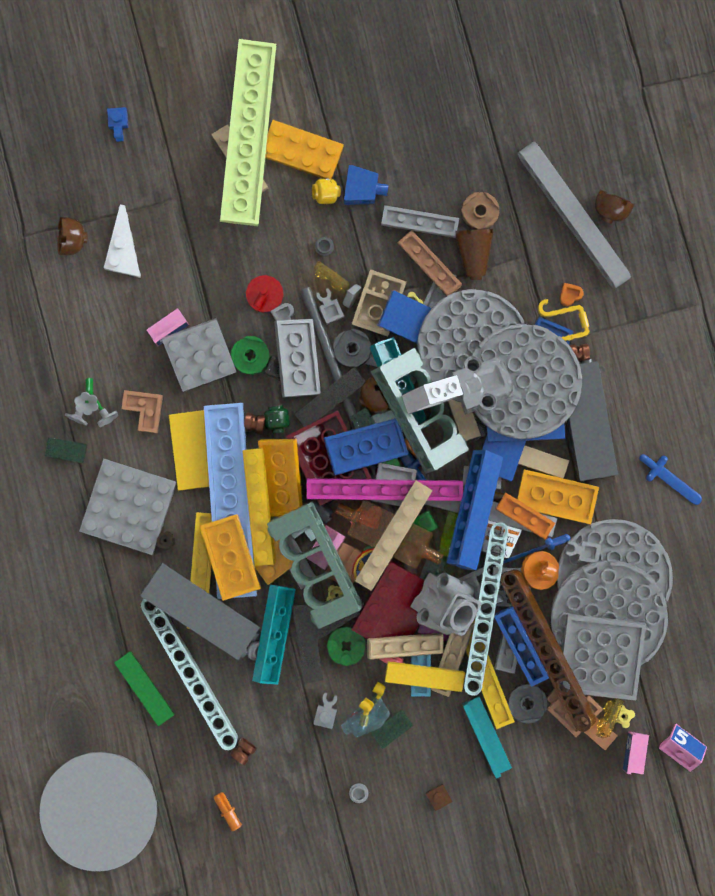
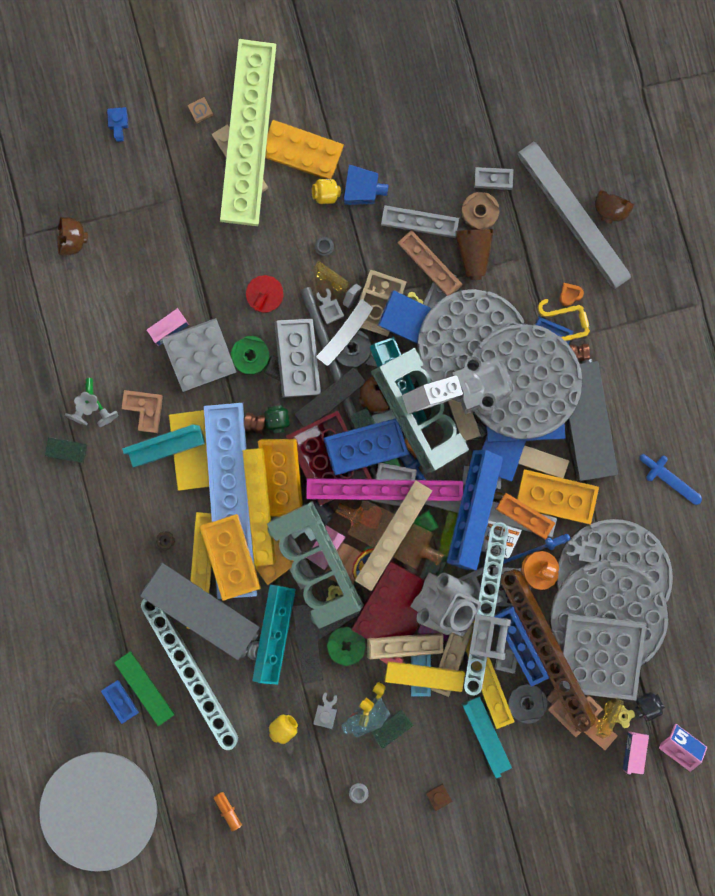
(119, 701): none -> blue plate
(121, 251): white wing -> none
(128, 506): light grey plate -> none
(165, 445): none -> teal fence
(200, 110): none -> medium nougat tile
(243, 751): copper wheel -> none
(283, 312): light grey tile -> none
(283, 729): none -> yellow head
(346, 333): none -> white sticker
(483, 635): none -> light grey plate
(493, 178): none -> light grey plate
(649, 706): none -> black head

